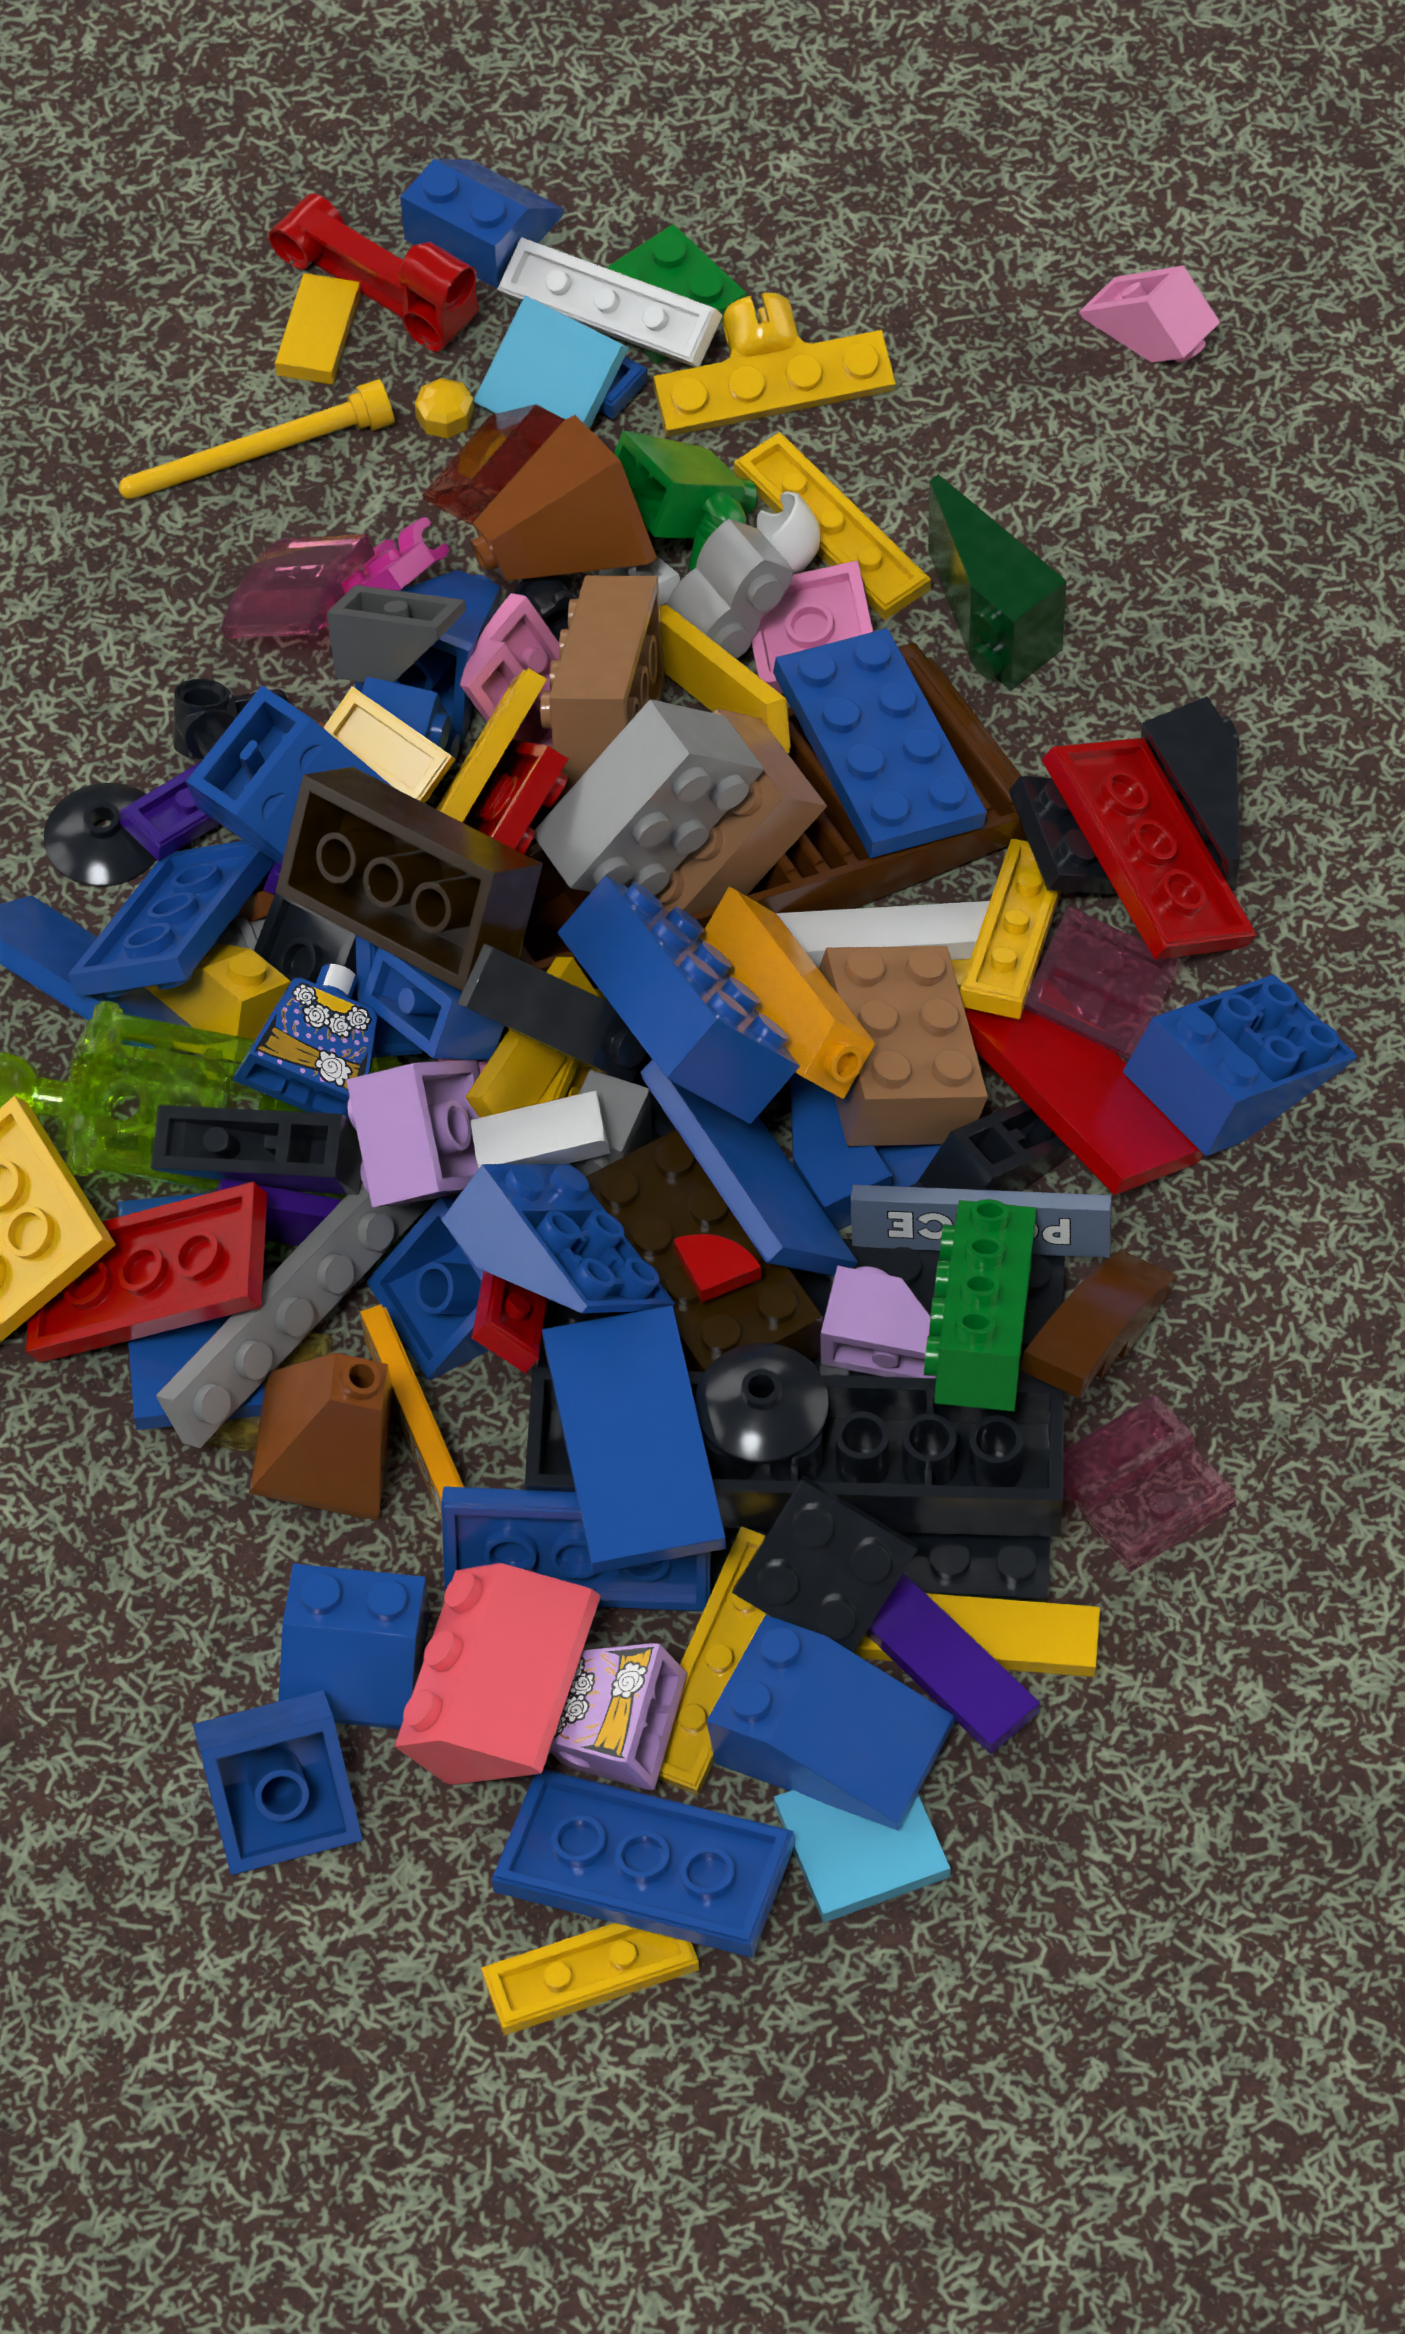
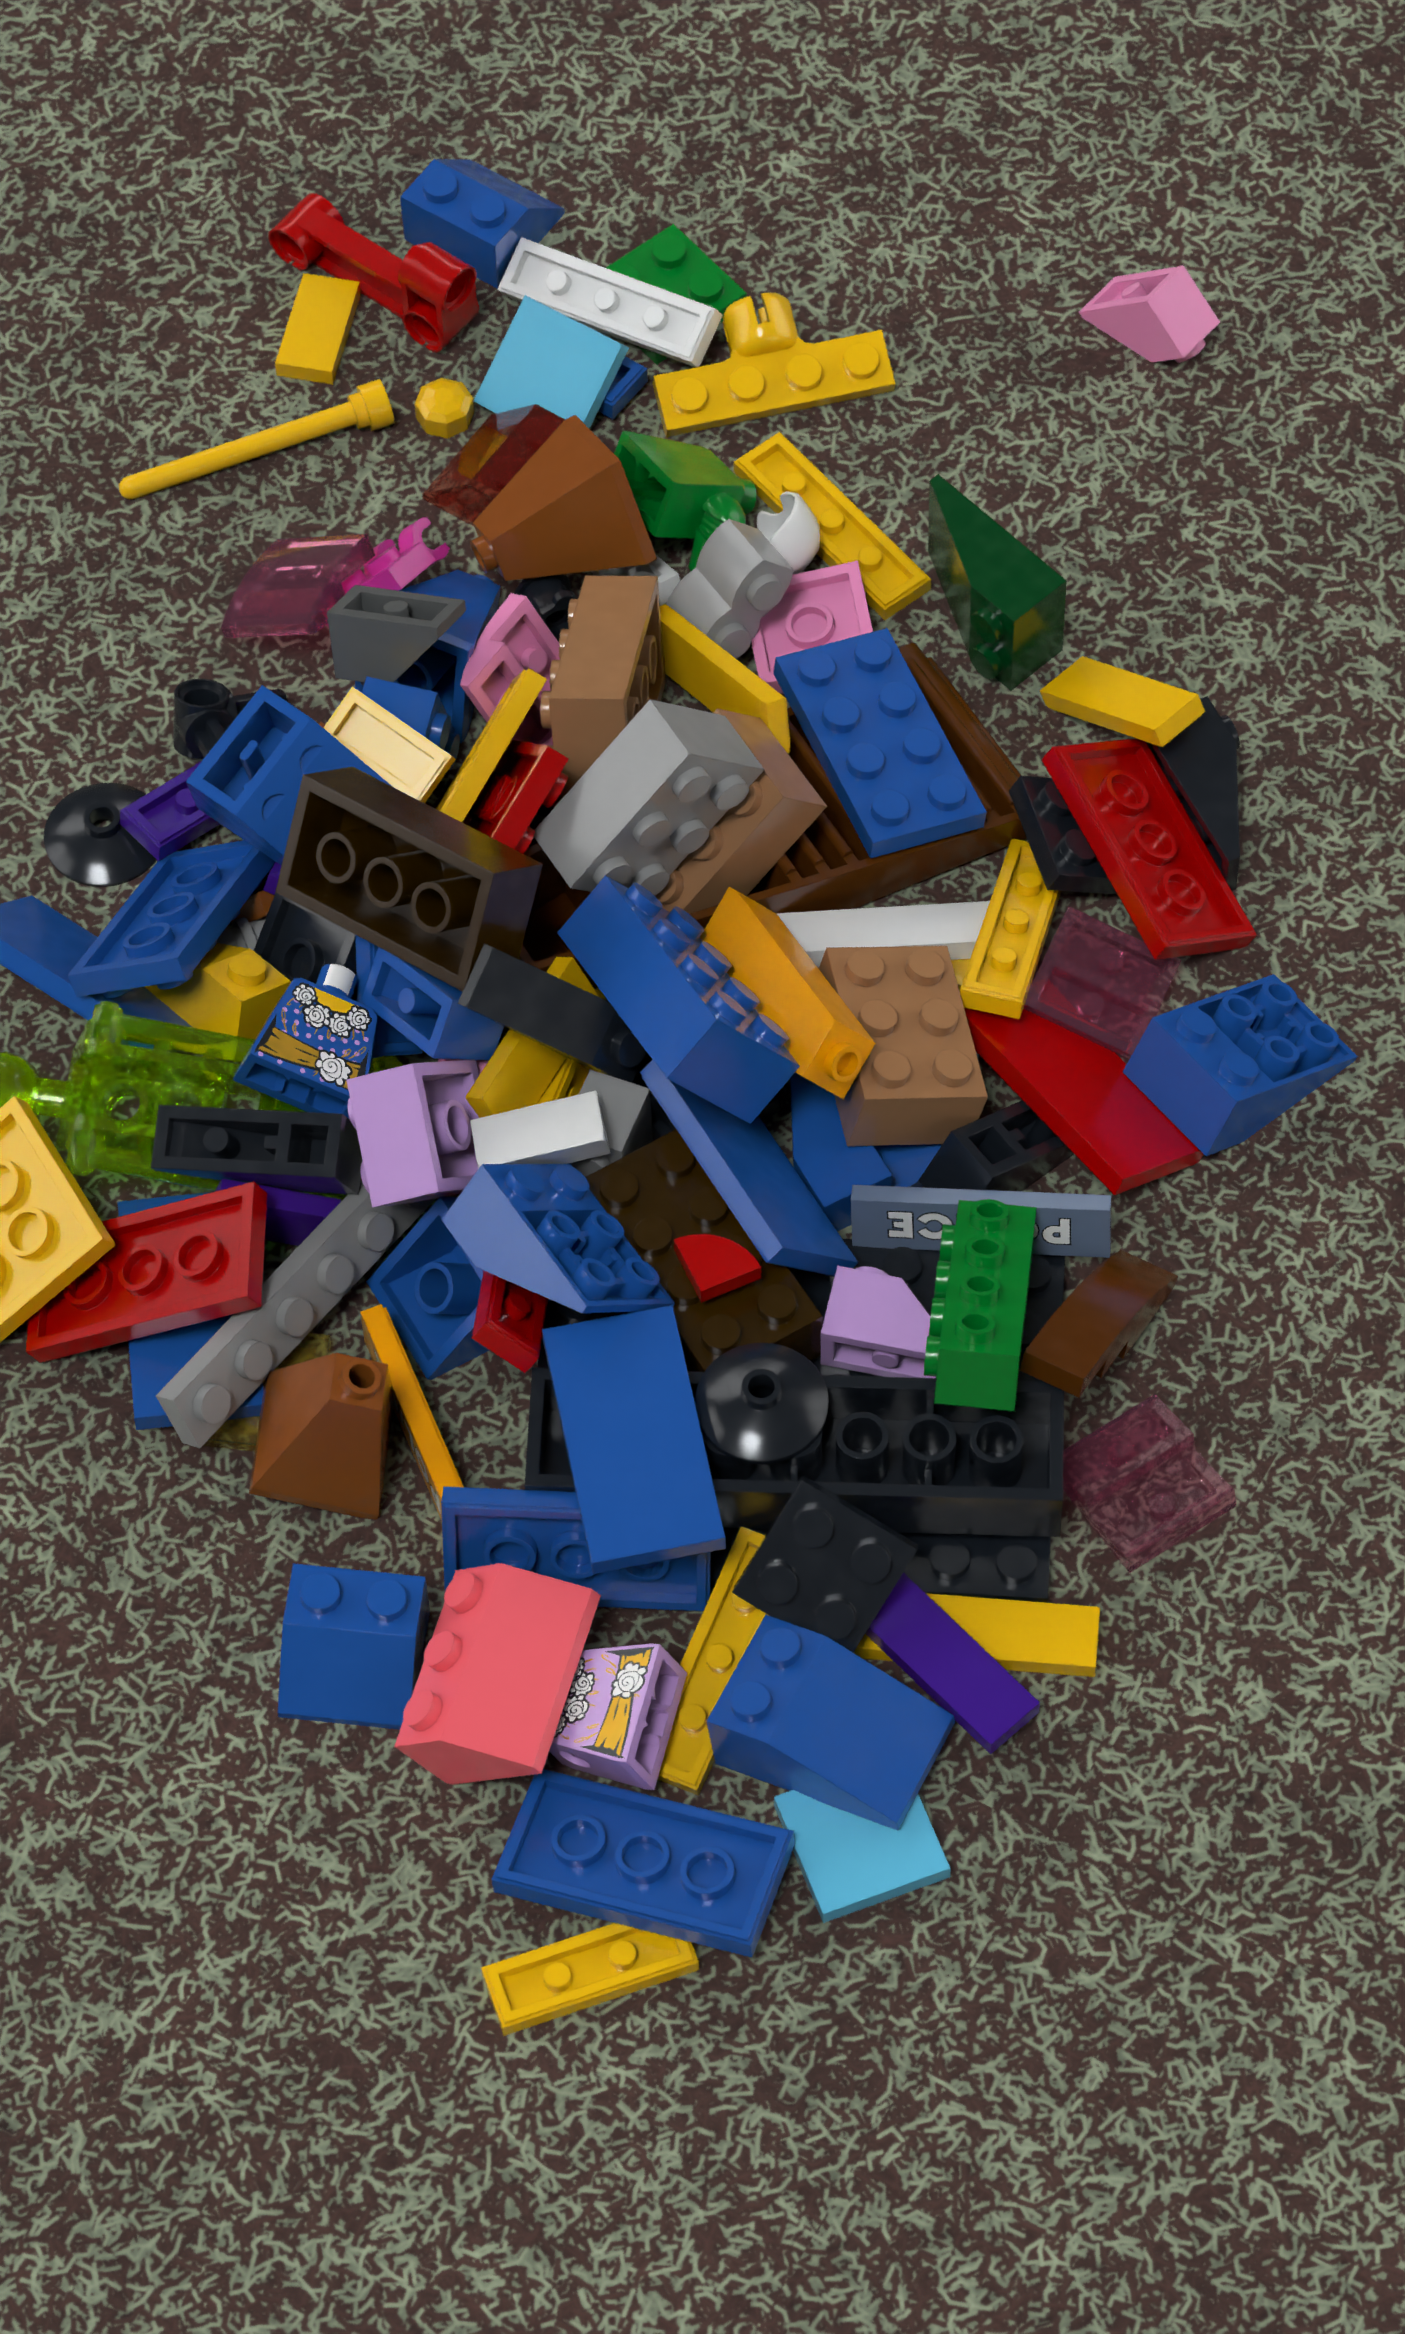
(277, 1782): blue slope -> none
(1122, 701): none -> yellow tile

